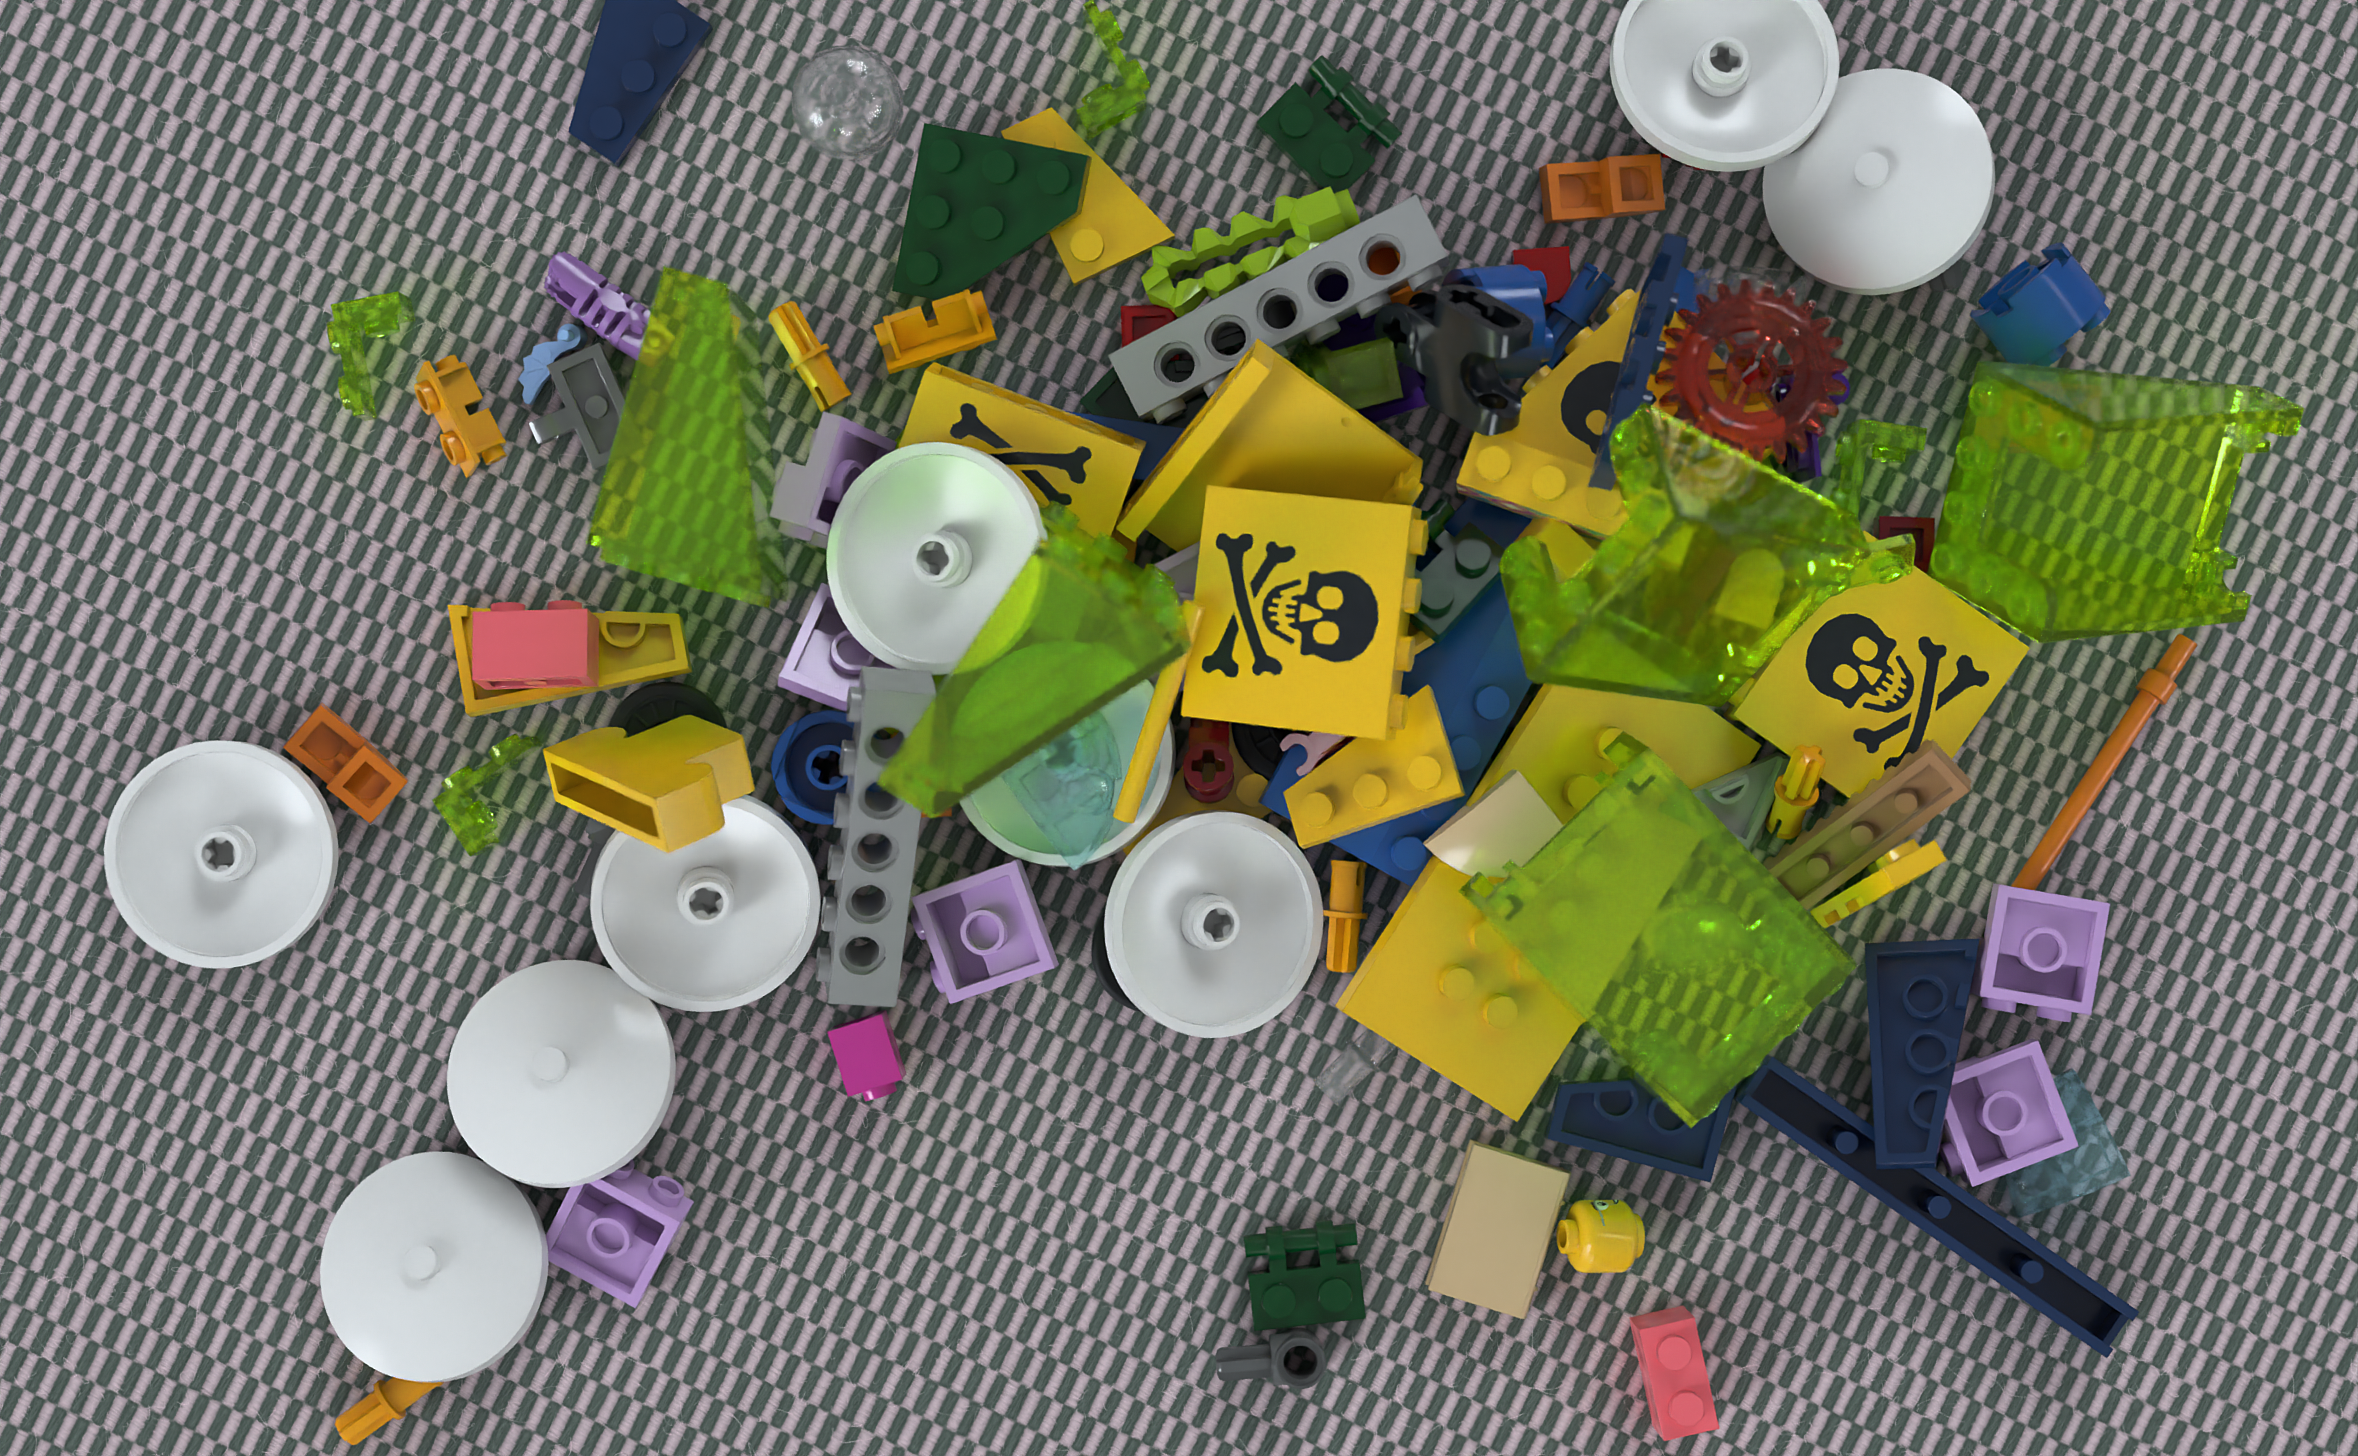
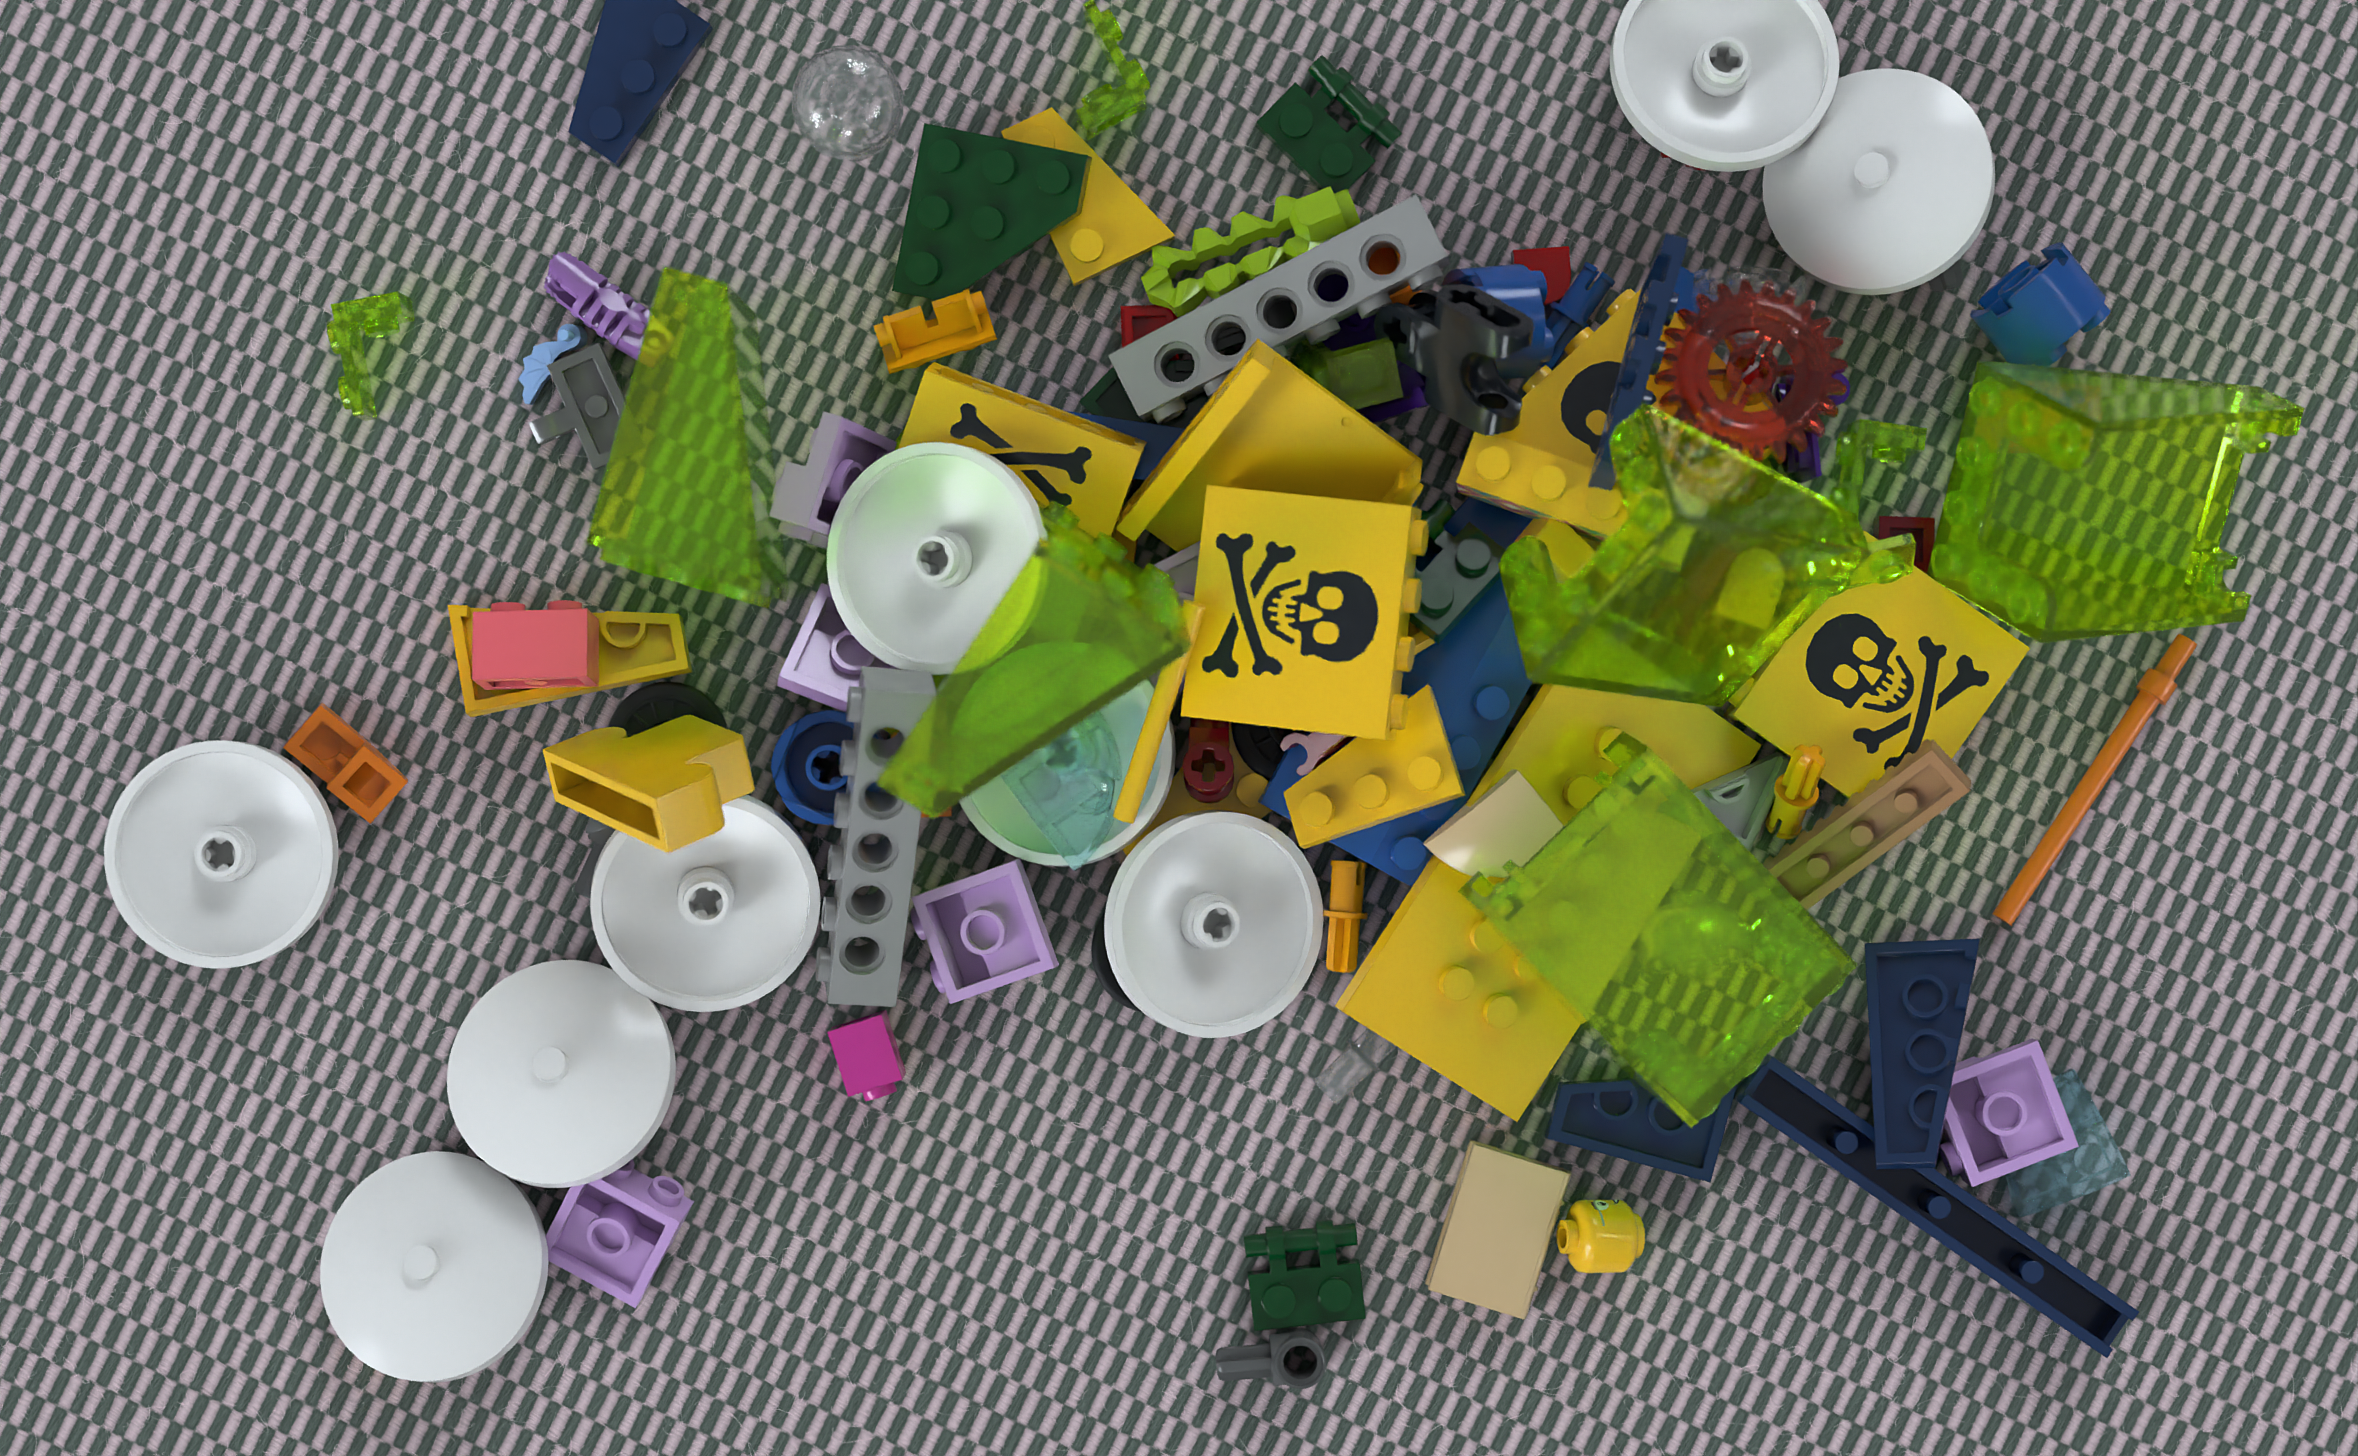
(379, 1407): light orange axle -> none
(446, 396): light orange hinge -> none
(472, 820): clear neon green bracket -> none
(808, 356): light orange axle -> none
(1602, 188): orange slope -> none
(1674, 1373): coral brick -> none
(1887, 875): yellow wing -> none
(2040, 952): lavender plate -> none

